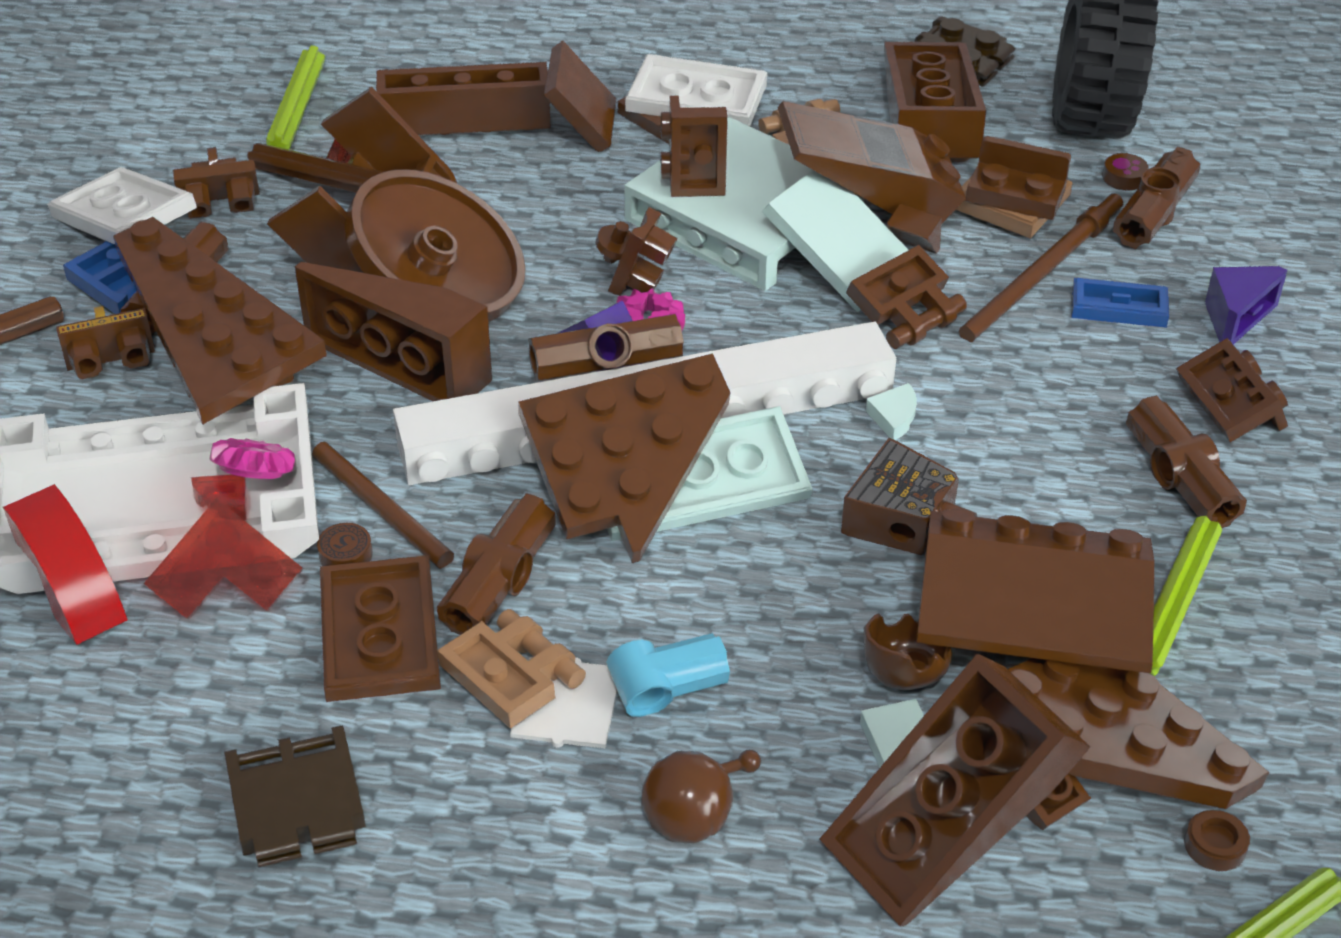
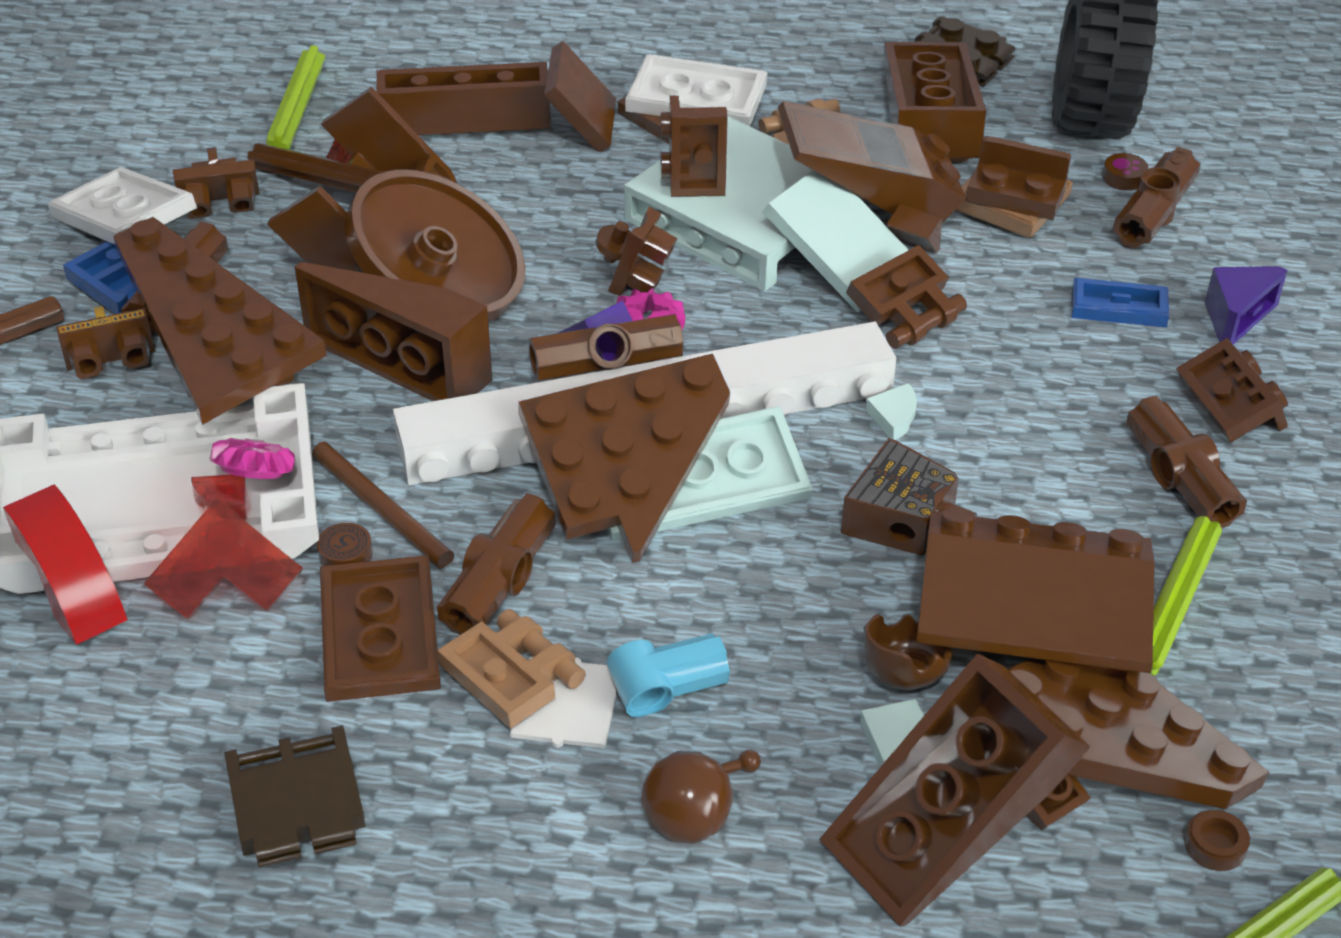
(1087, 225): reddish brown bar -> none

